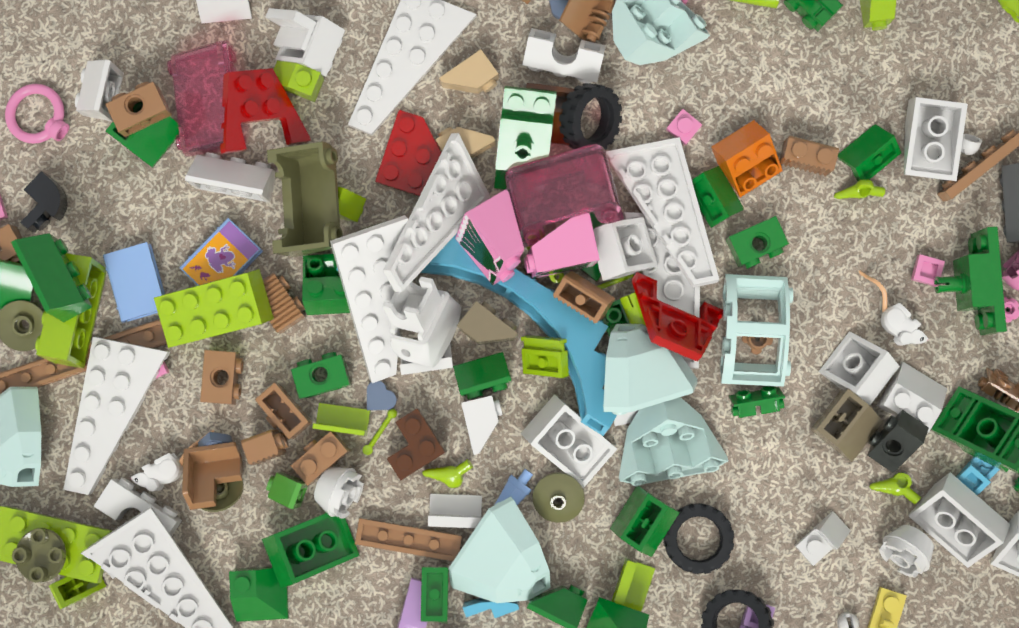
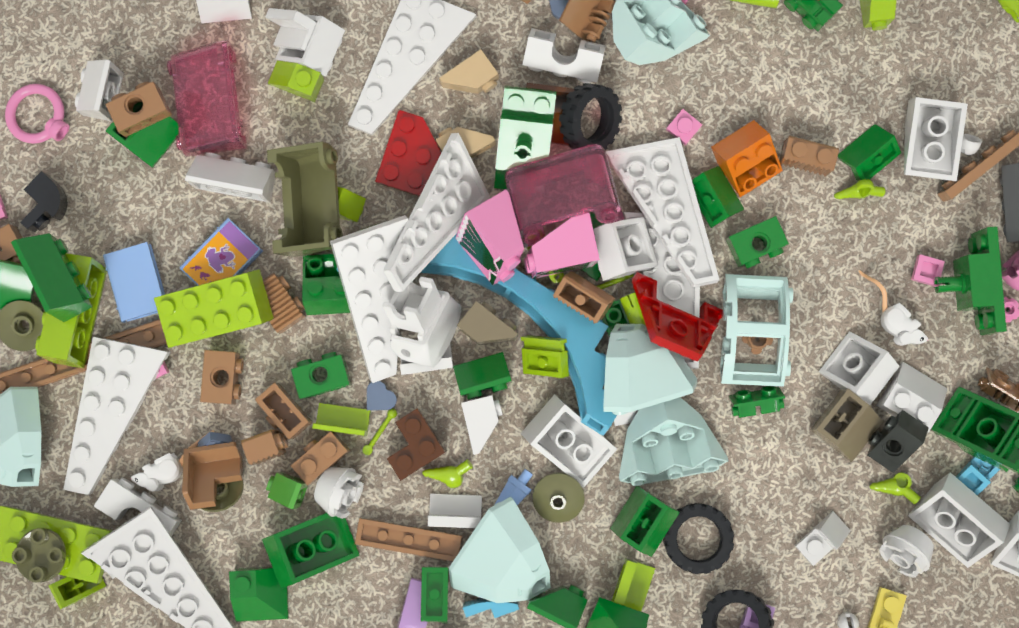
(257, 97): red wing -> none

